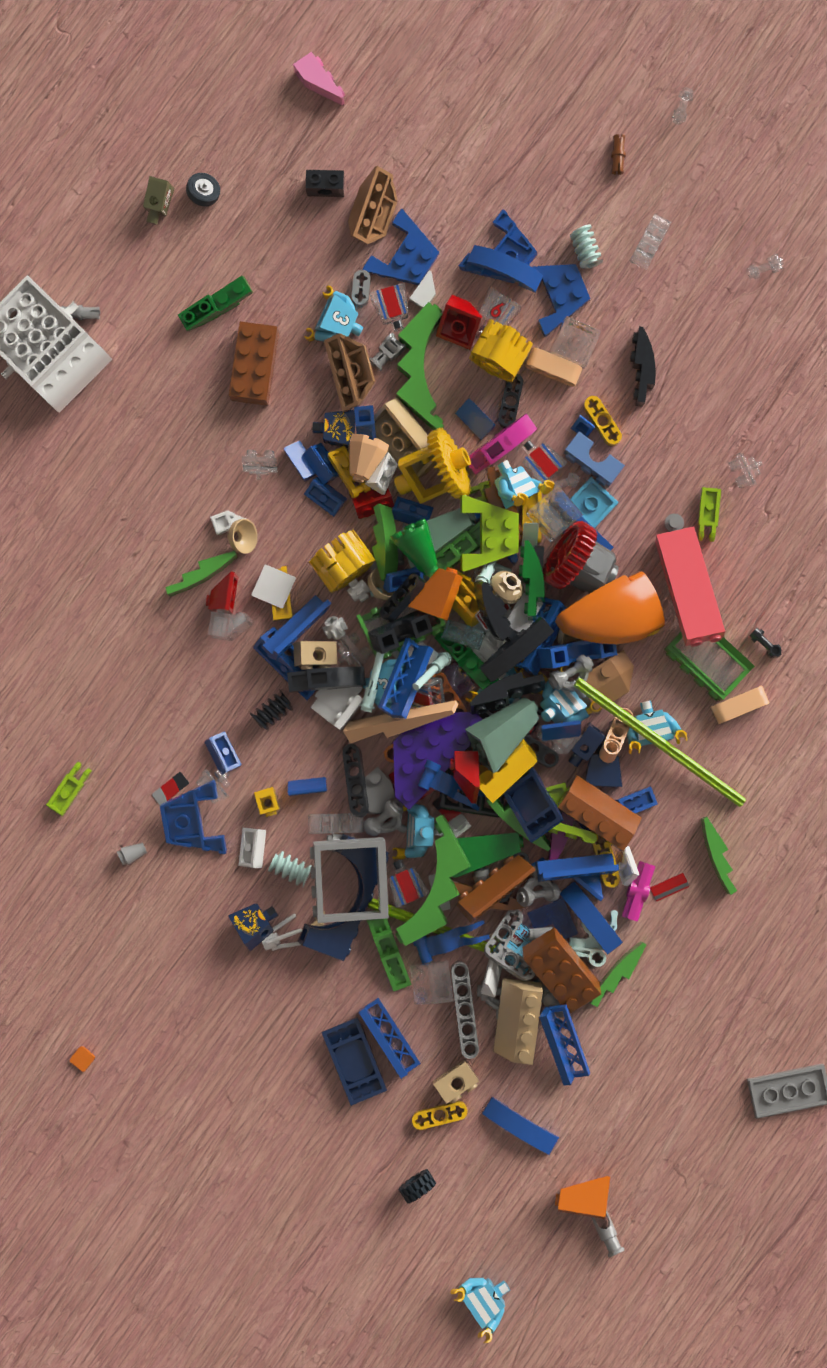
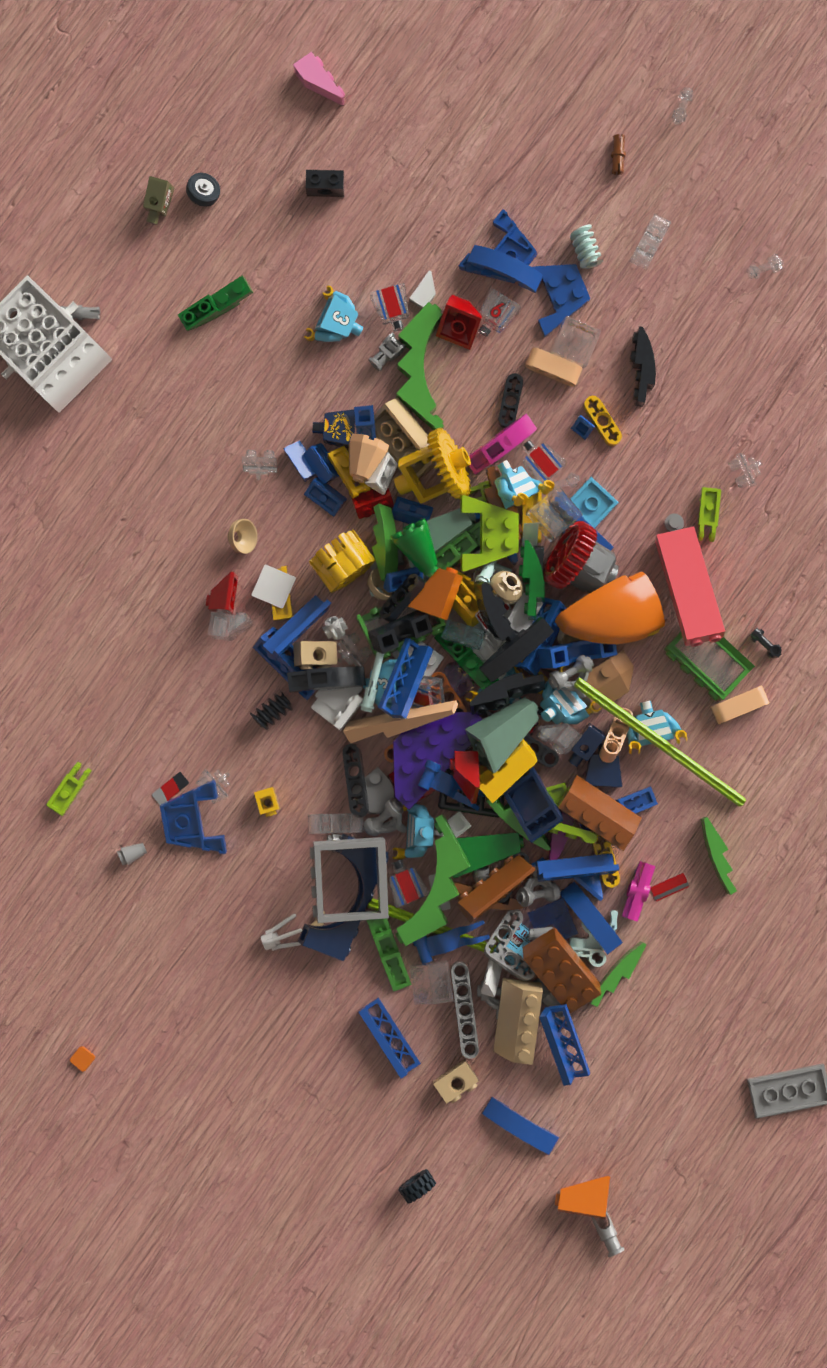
(208, 569): bright green slope -> none
(222, 753): blue slope -> none
(223, 521): white tile -> none
(252, 848): white slope -> none
(253, 363): dark orange piece -> none
(253, 924): dark blue torso -> none
(290, 868): light aqua piece -> none
(307, 786): blue slope -> none
(350, 370): medium nougat wedge -> none
(354, 1061): dark blue slope -> none
(358, 590): white gear -> none
(365, 288): light grey beam -> none
(373, 207): medium nougat wedge -> none
(412, 258): blue wing -> none
(424, 1113): yellow beam -> none
(443, 659): light aqua pin -> none
(455, 818): sticker -> none
(475, 419): blue slope -> none
(484, 1302): medium azure torso -> none
(500, 351): yellow piece -> none
(560, 730): blue slope -> none
(604, 471): medium blue arch -> none
(627, 868): white tile -> none

